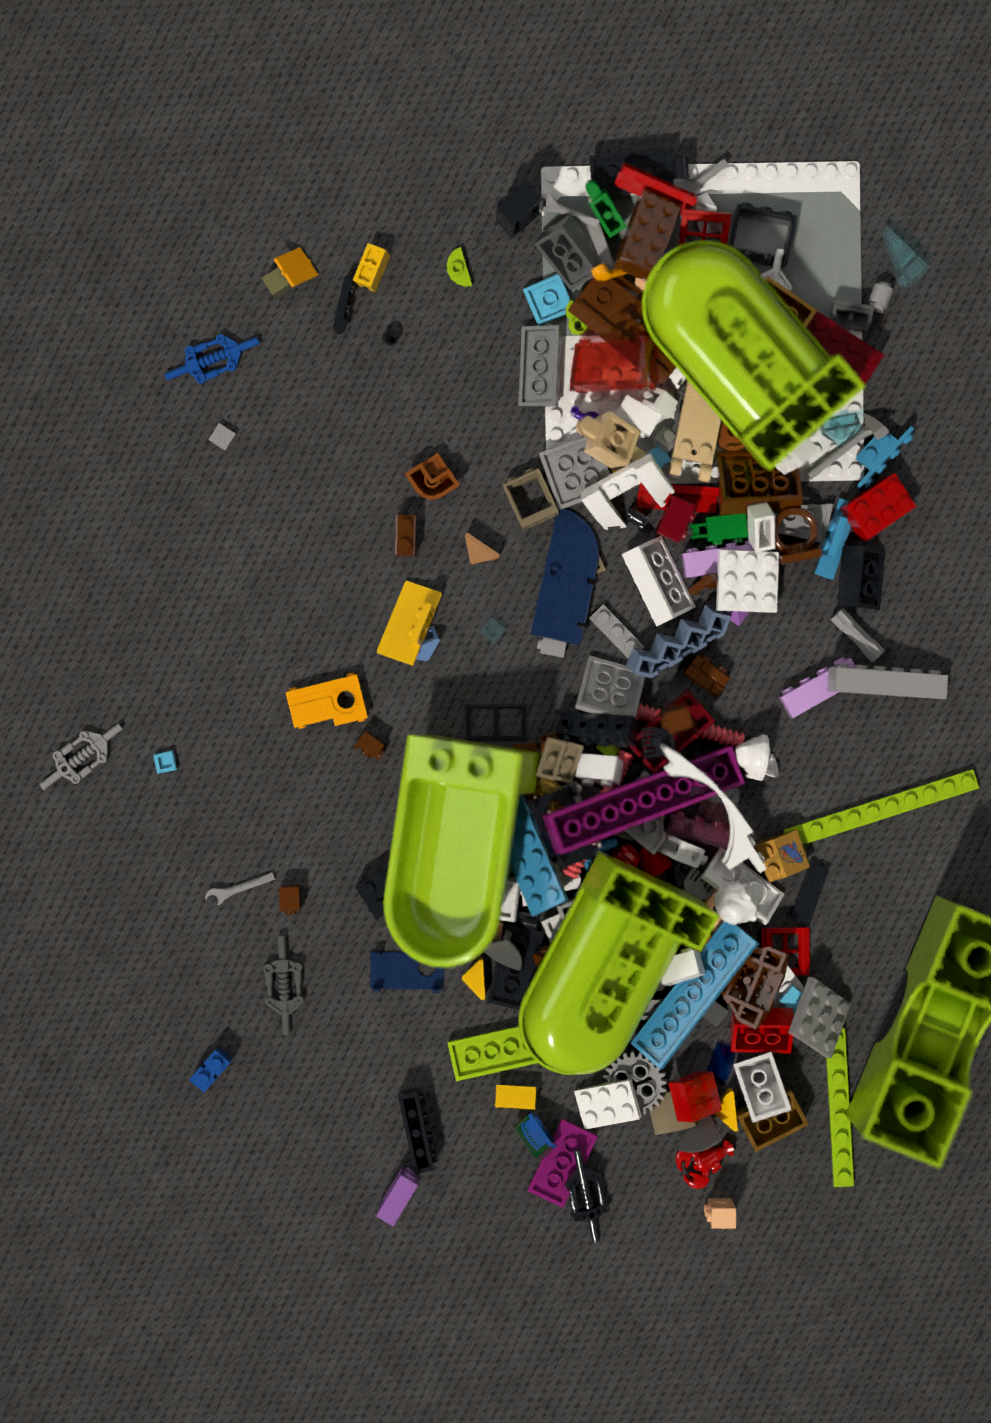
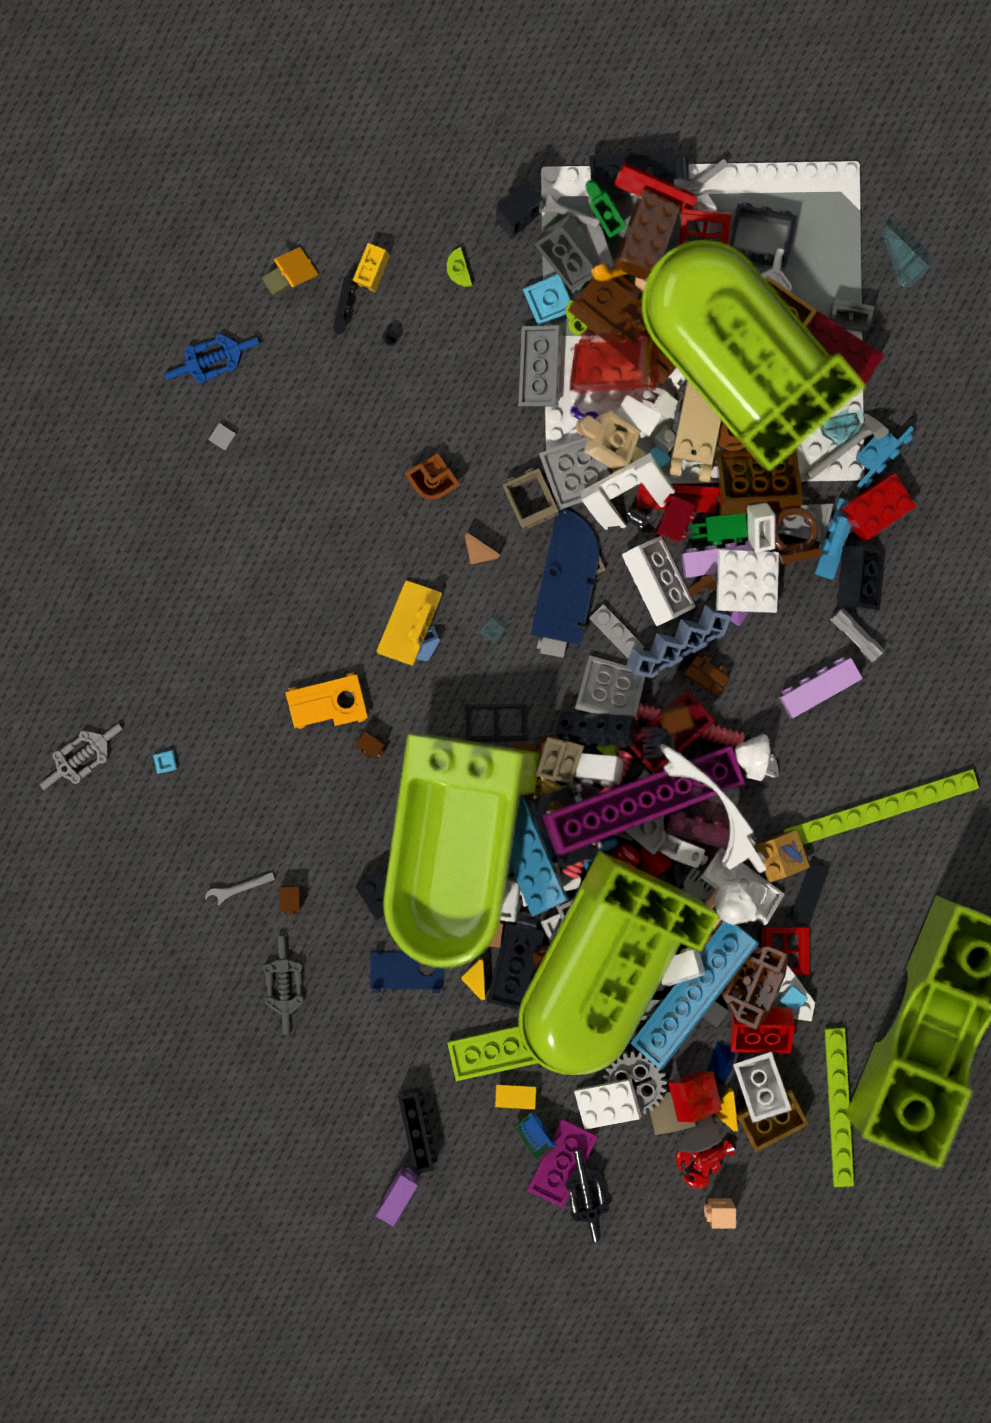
(211, 1069): blue piece -> none
(405, 535): reddish brown brick -> none
(505, 952): dark grey shield -> none
(797, 457): white brick -> none
(819, 1017): light grey plate -> none
(880, 296): light grey brick -> none
(887, 682): light grey brick -> none

